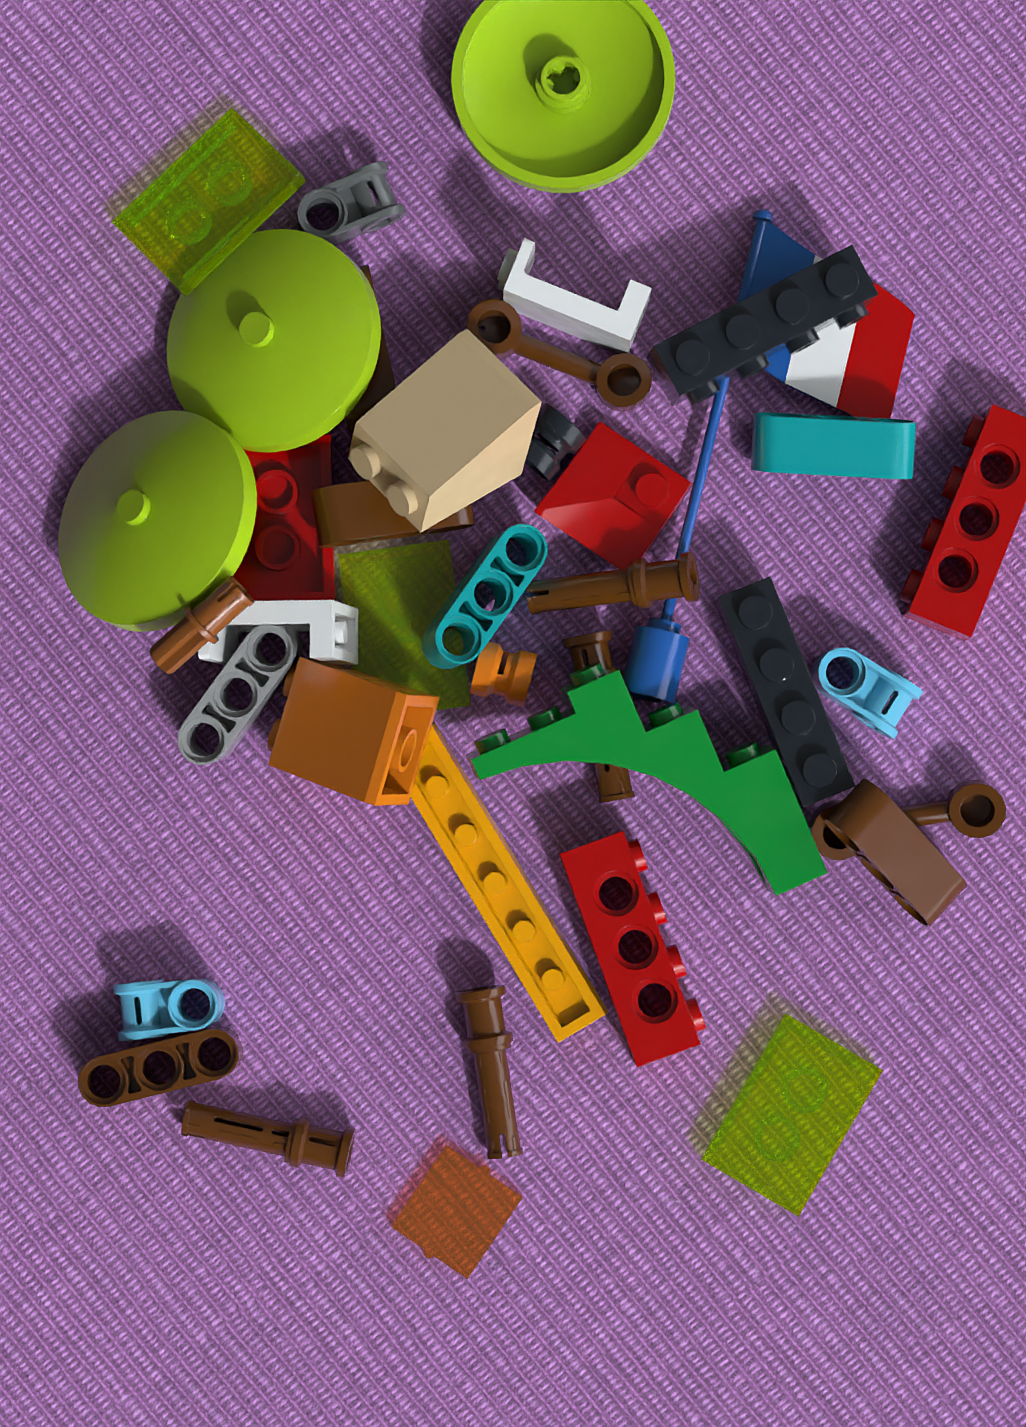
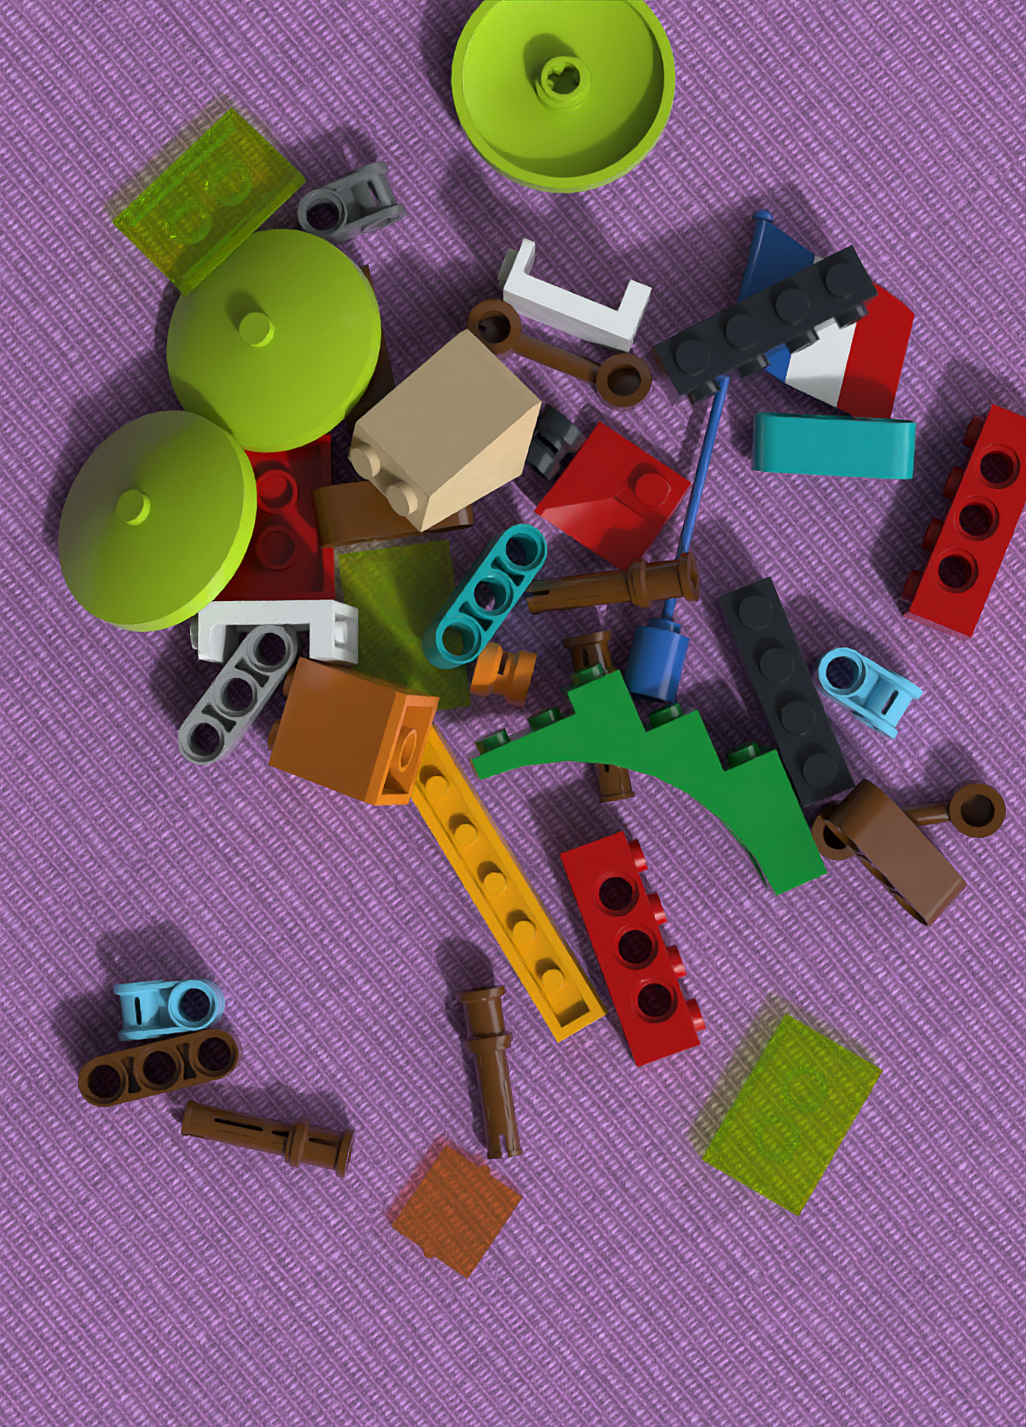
(200, 625): dark orange axle -> none

